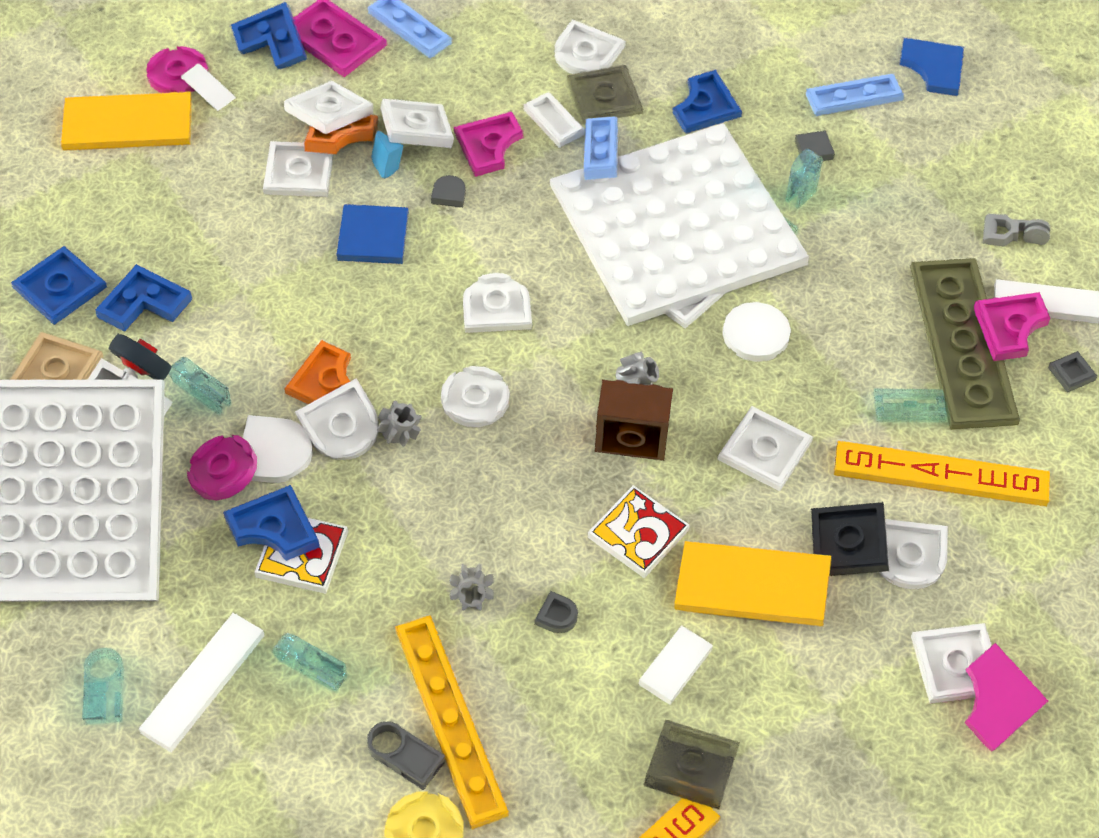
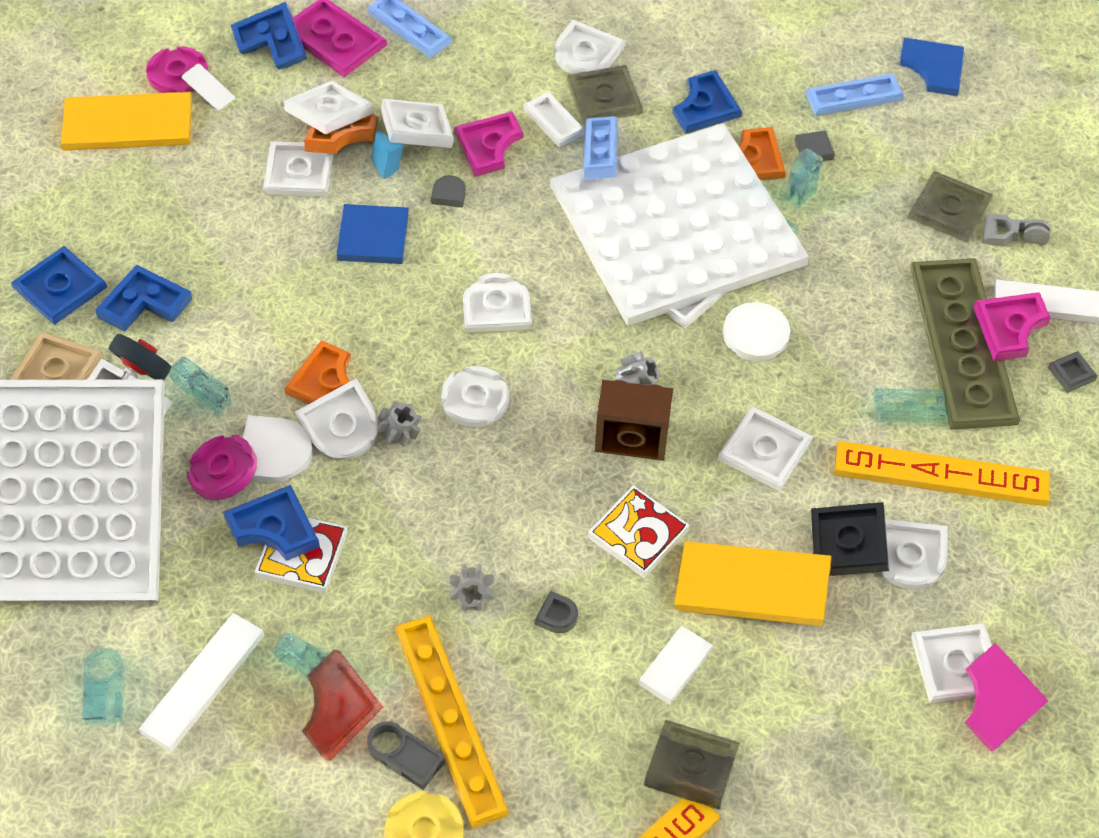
(340, 705): none -> clear red tile
(762, 153): none -> orange tile
(950, 206): none -> clear smoke tile

